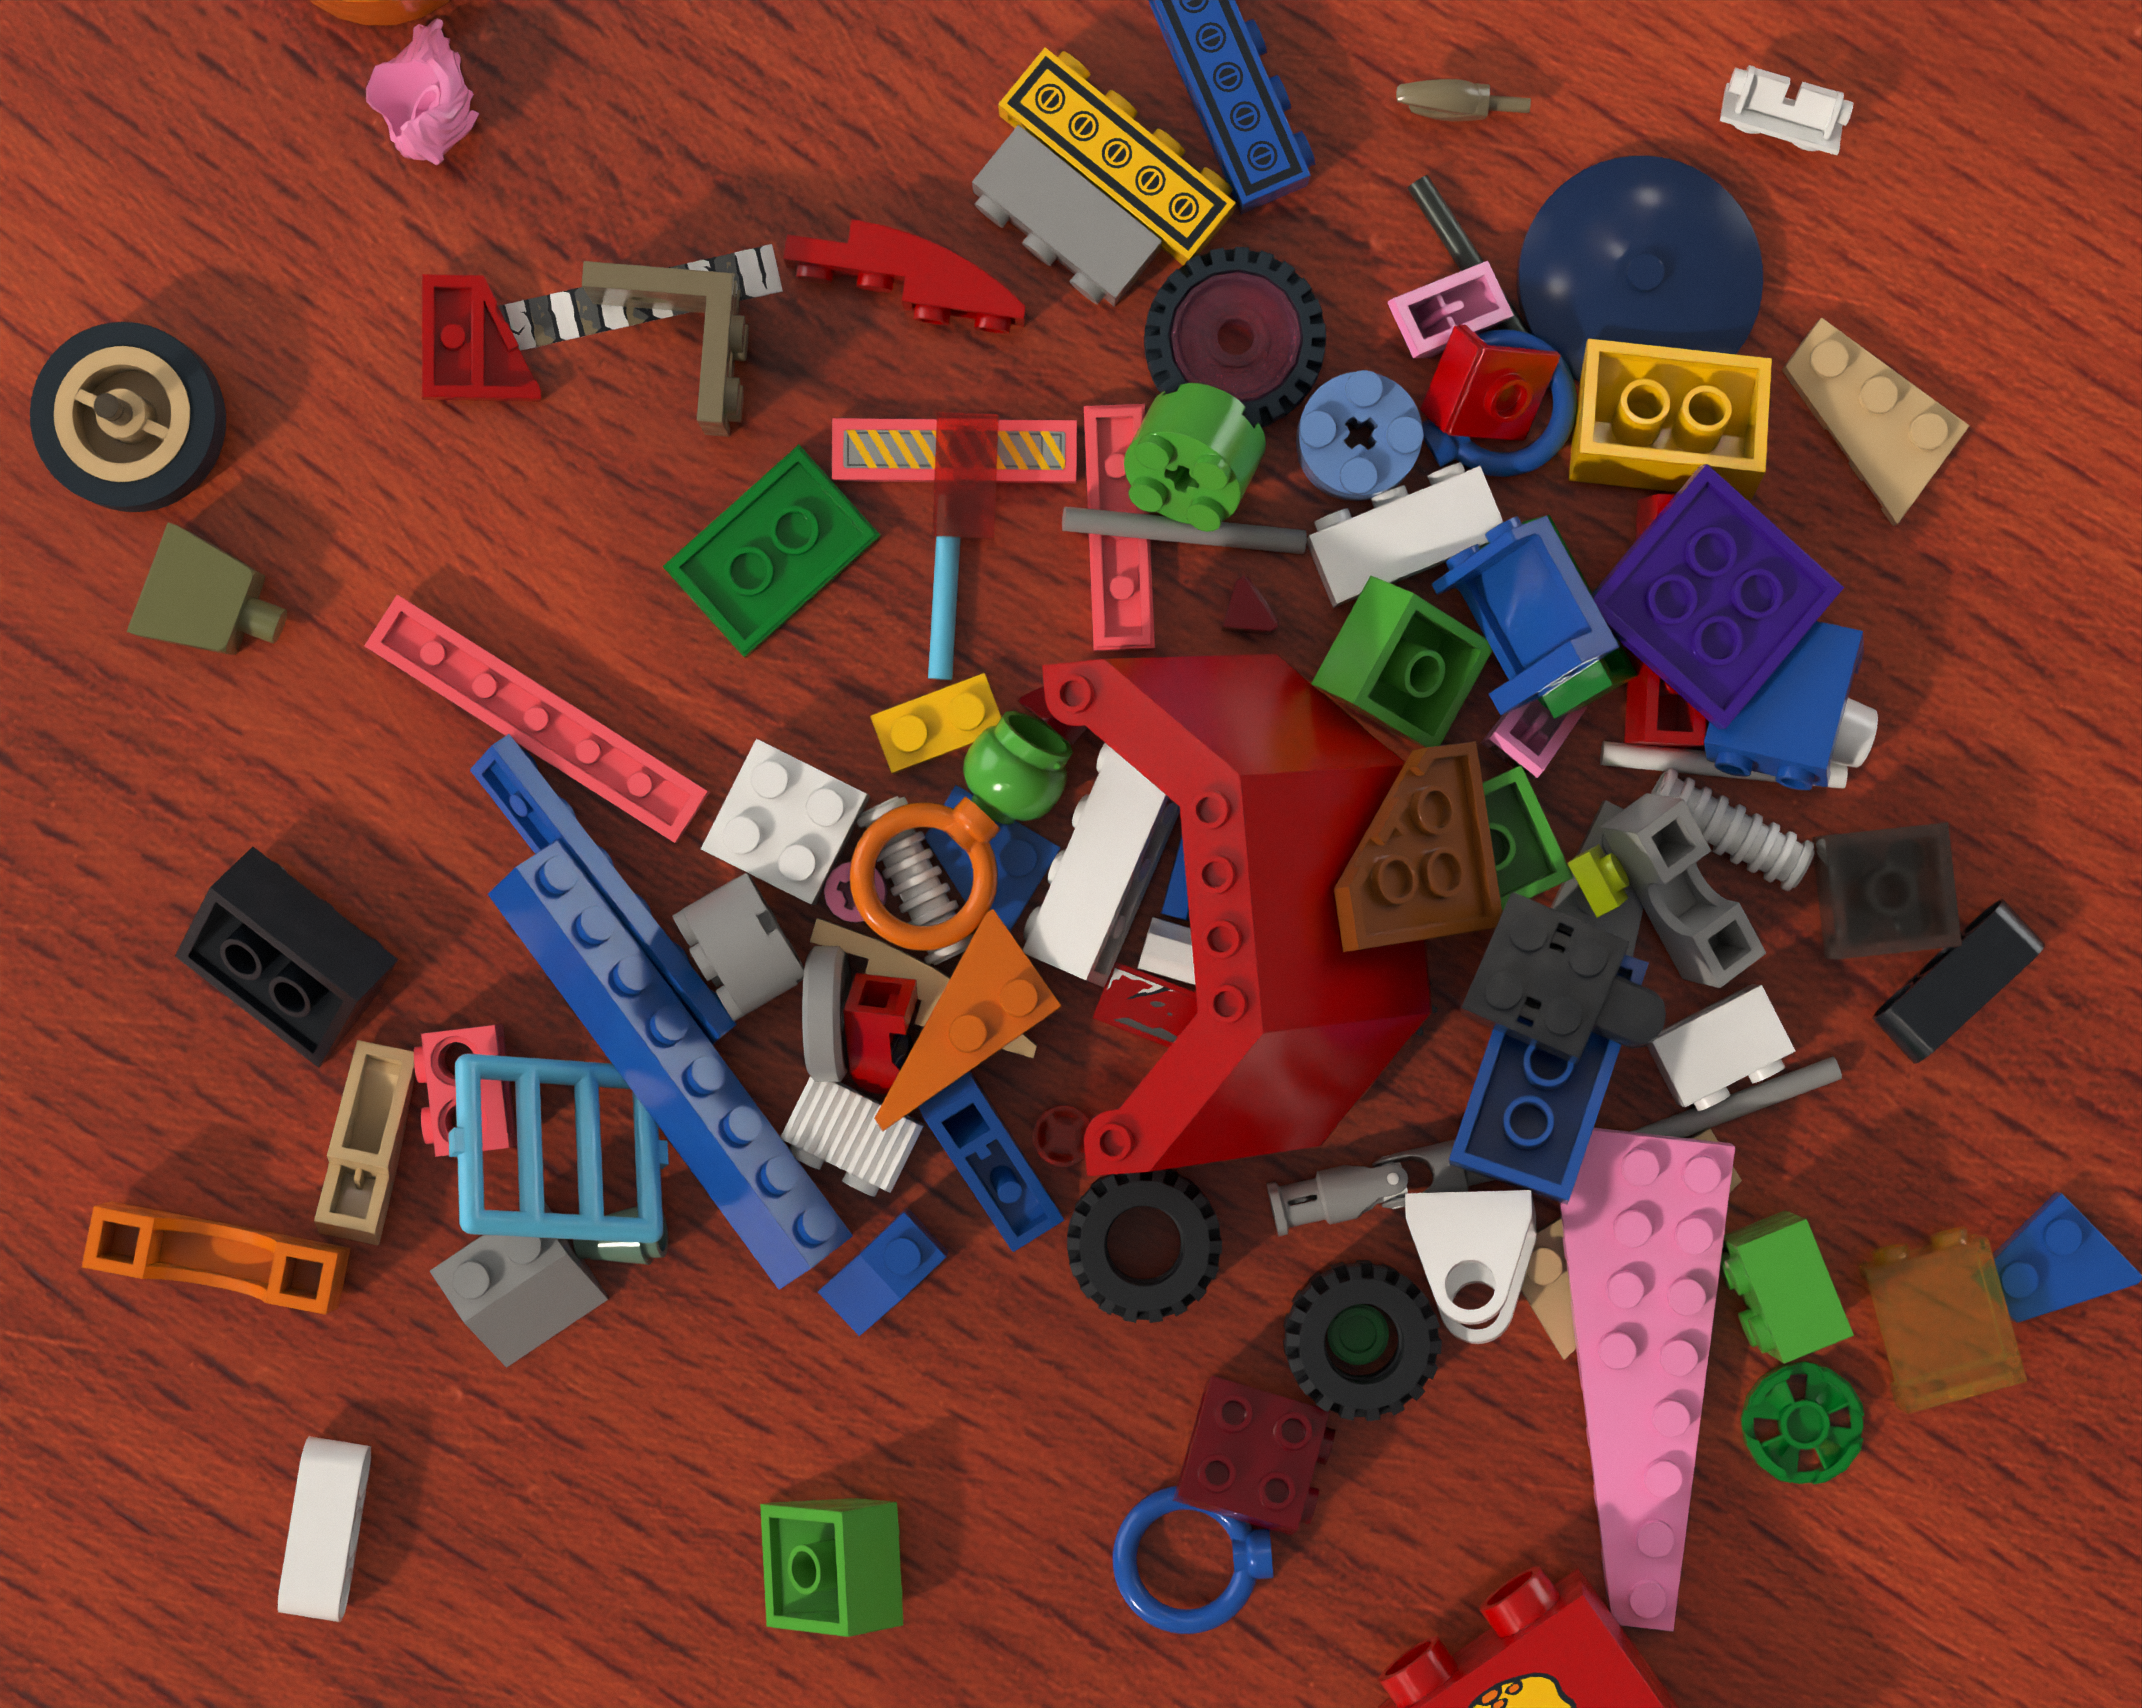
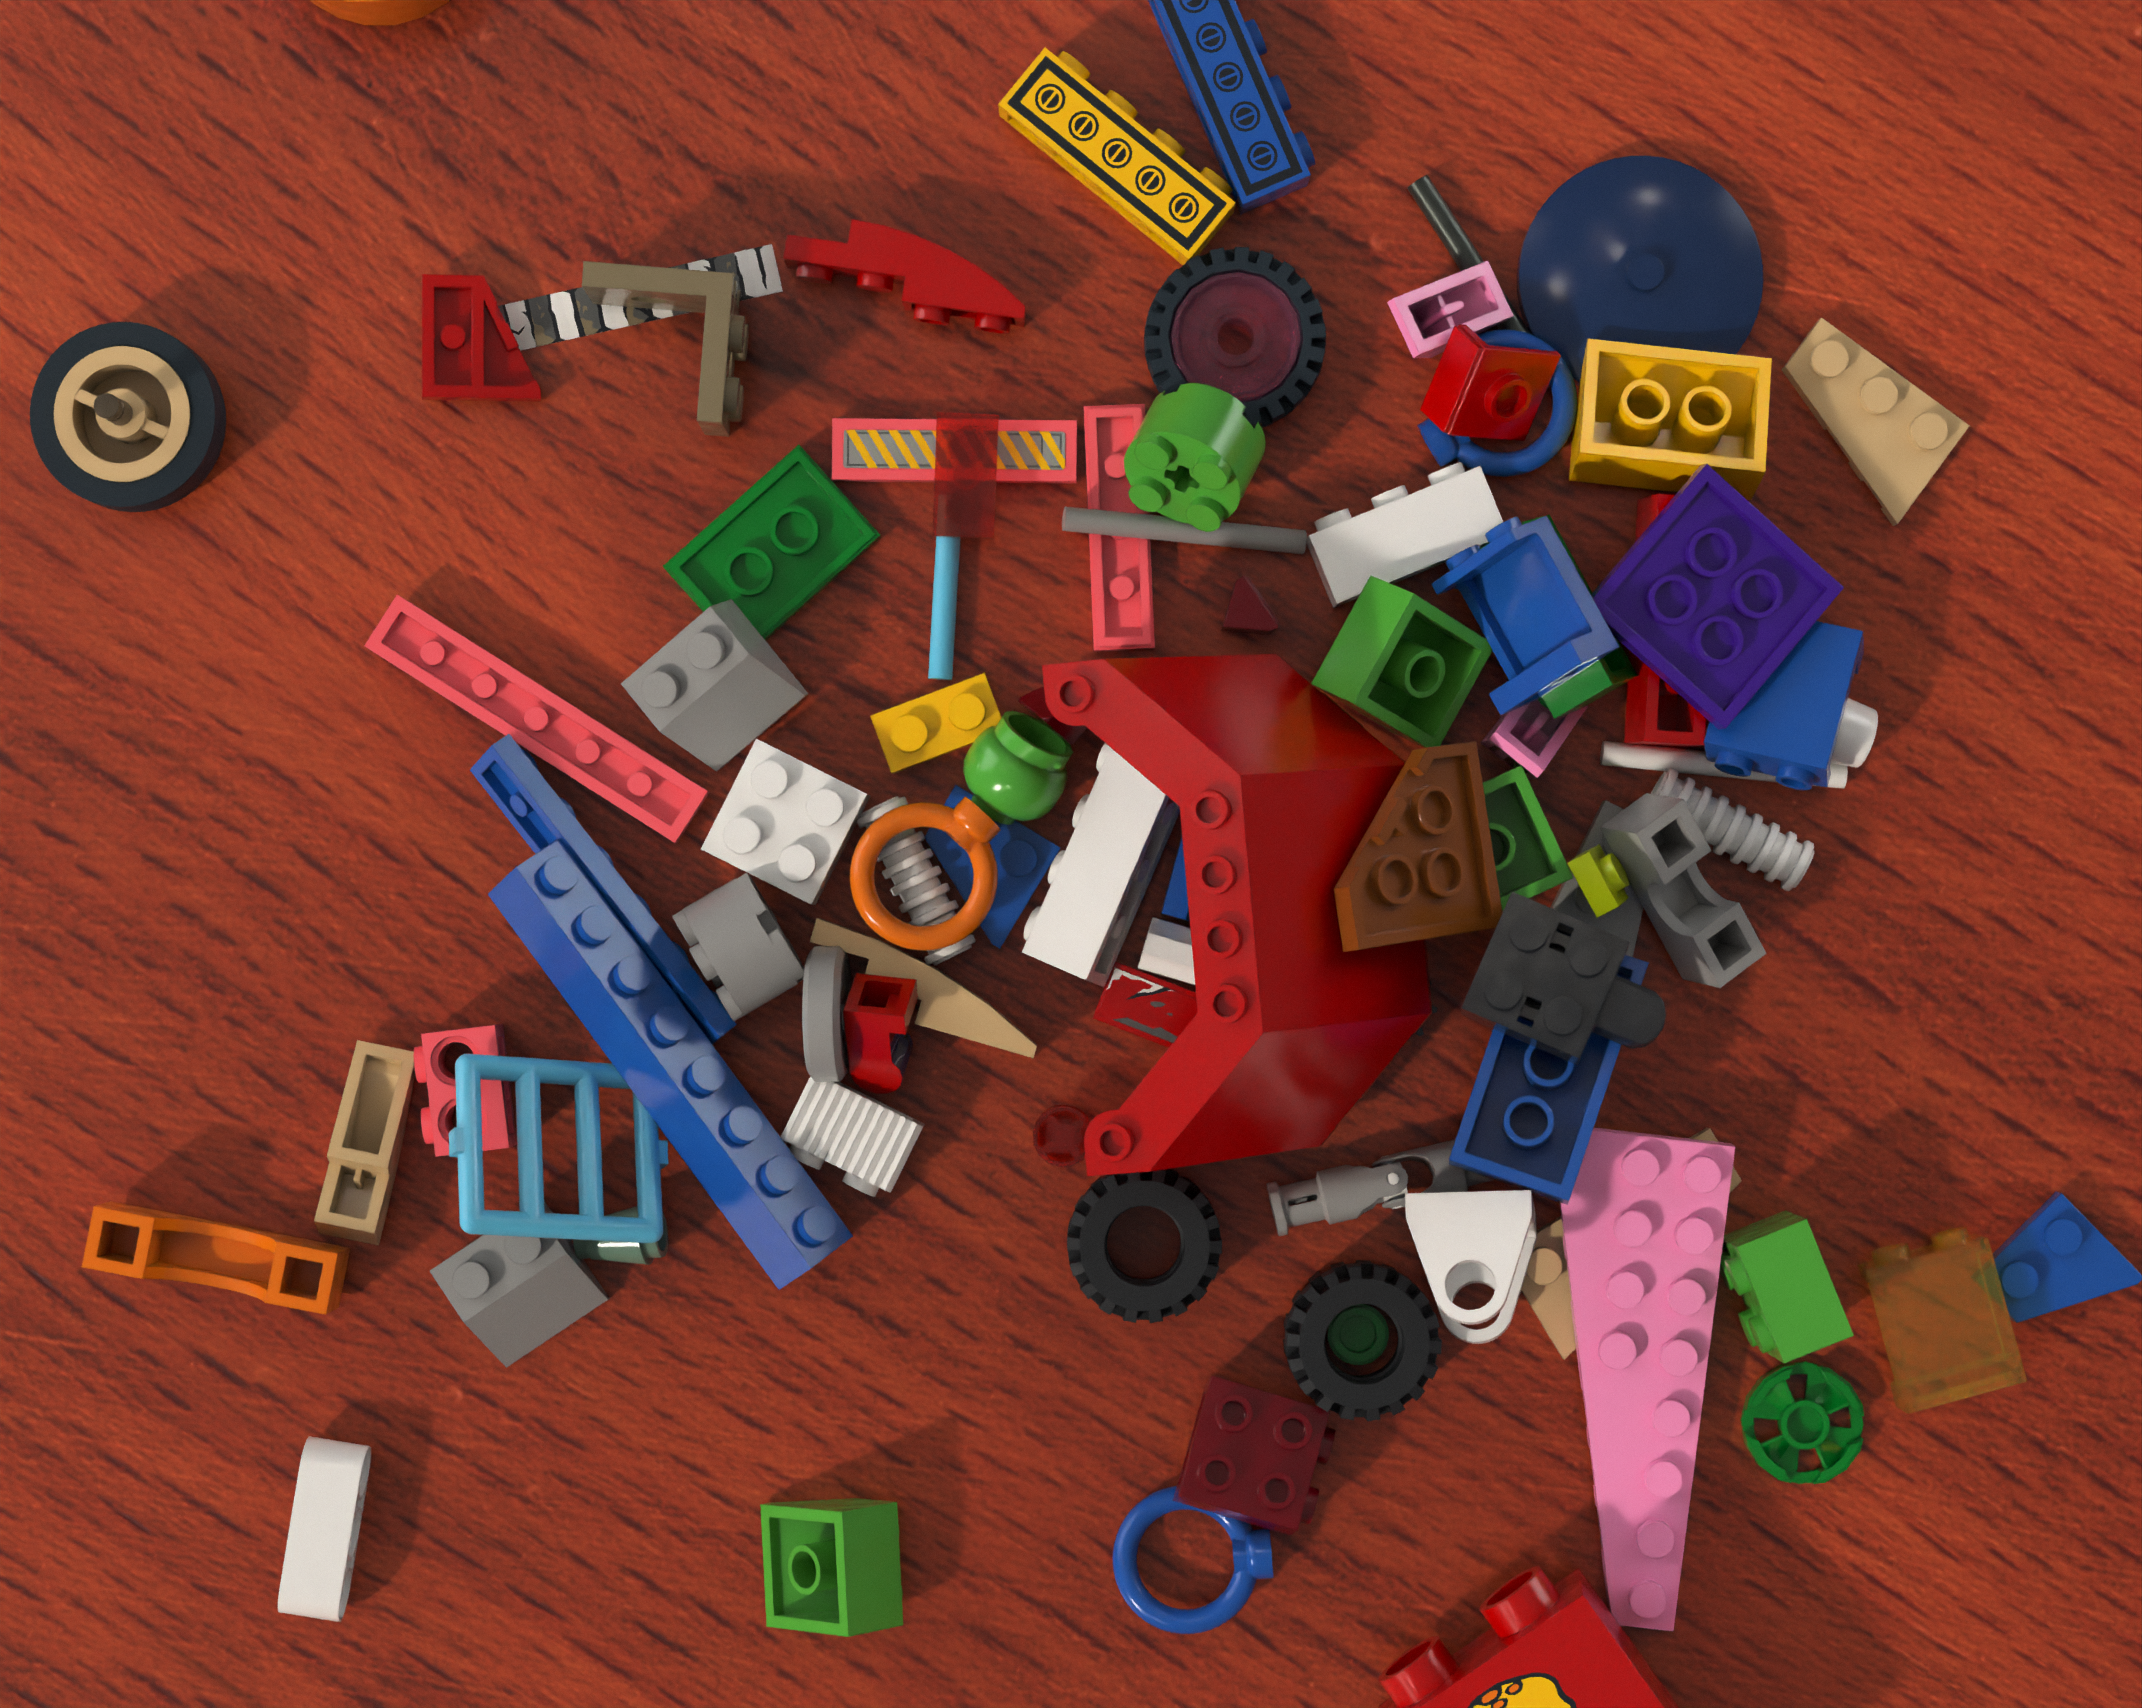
(203, 597): olive torso -> none
(285, 956): black slope -> none
(423, 96): bright pink hair -> none
(715, 686): none -> light grey slope
(836, 900): bright pink wheel -> none
(883, 1272): blue slope -> none
(982, 1009): orange wing -> none
(991, 1161): blue slope -> none
(1064, 218): light grey brick -> none
(1358, 400): medium blue brick -> none
(1456, 100): dark tan hand -> none
(1720, 1047): white brick -> none
(1748, 1100): light grey bar -> none
(1758, 104): white hinge -> none
(1886, 891): clear smoke brick -> none
(1958, 981): black beam -> none

